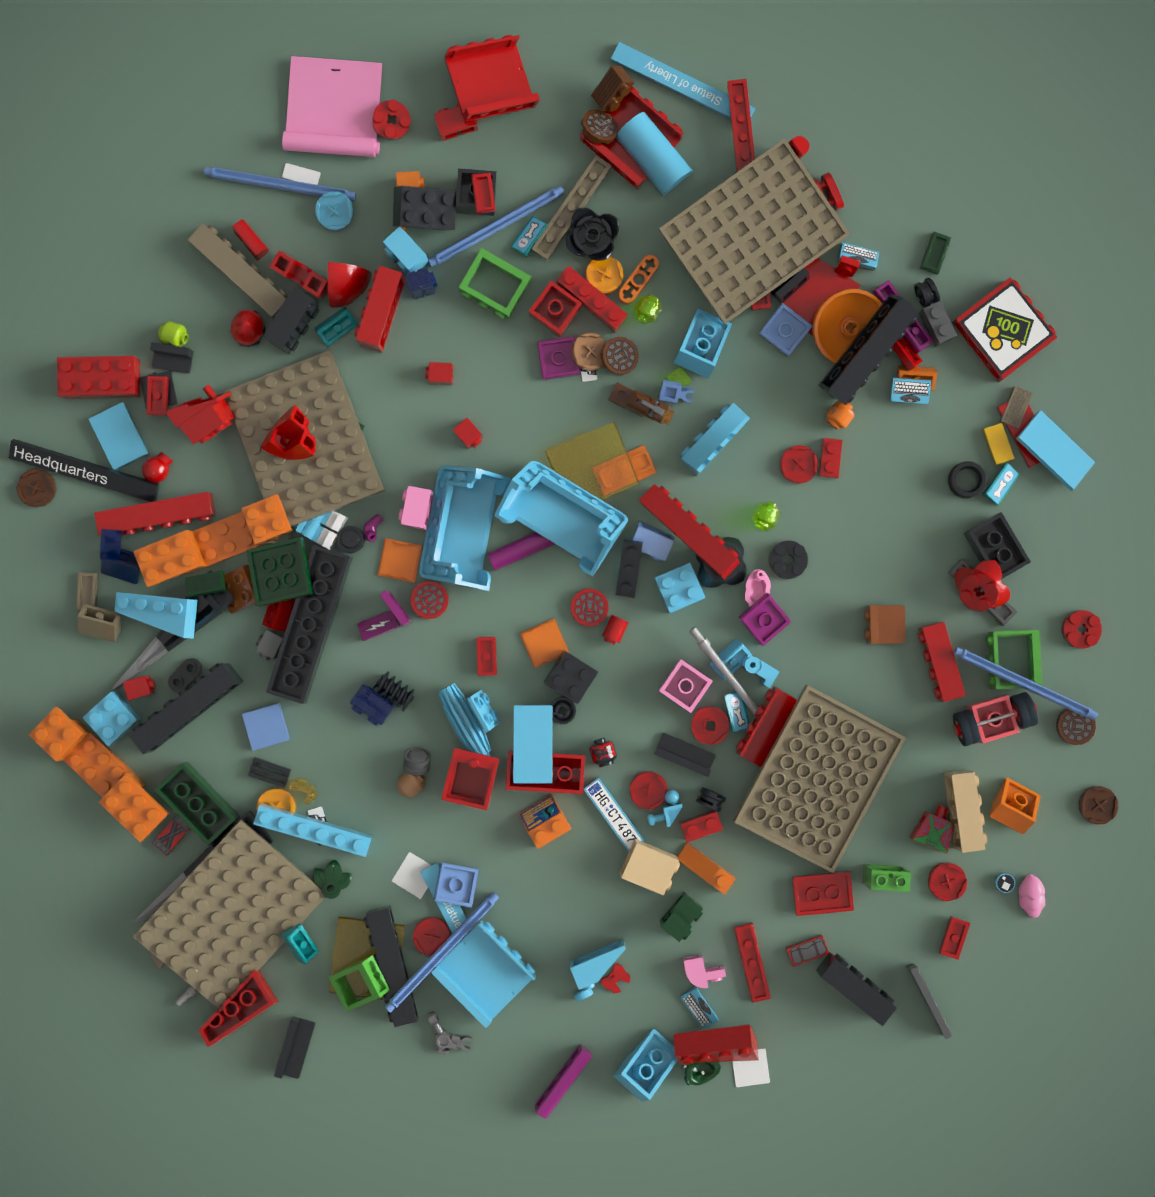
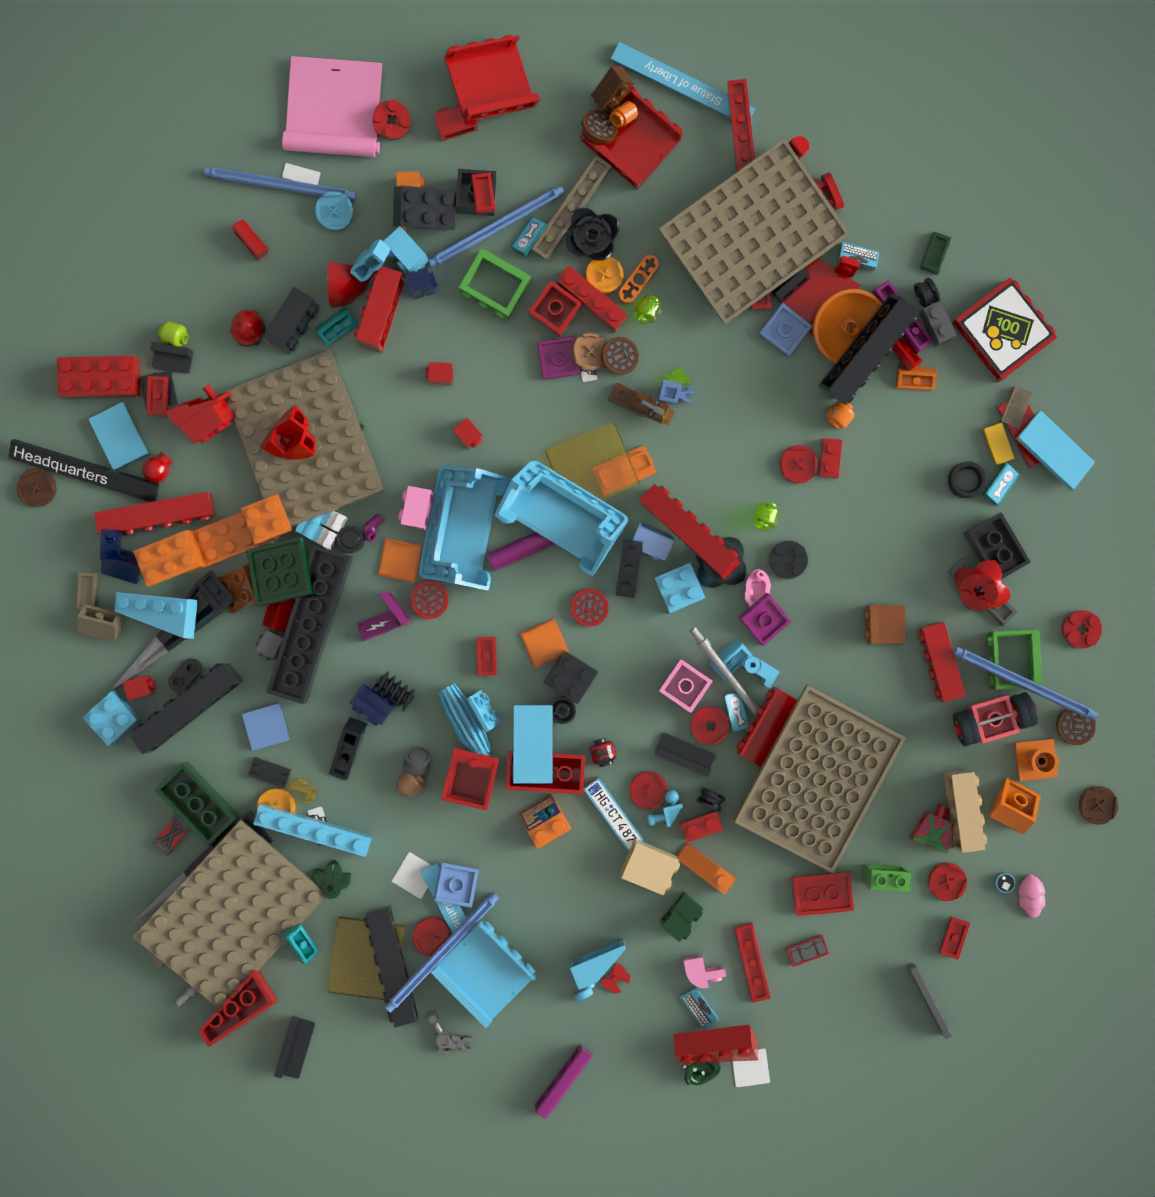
(102, 770): orange bracket -> none
(205, 584): dark green tile -> none
(237, 270): dark tan brick -> none
(300, 273): red arch -> none
(348, 748): none -> black slope
(367, 968): bright green window -> none
(370, 260): none -> medium azure brick
(615, 630): red brick -> none
(624, 114): none -> orange brick
(647, 1066): medium azure slope -> none
(653, 153): medium azure brick -> none
(702, 343): medium azure slope -> none
(714, 439): medium azure wedge -> none
(859, 991): black brick -> none
(910, 390): slope -> none
(1027, 756): none -> orange plant

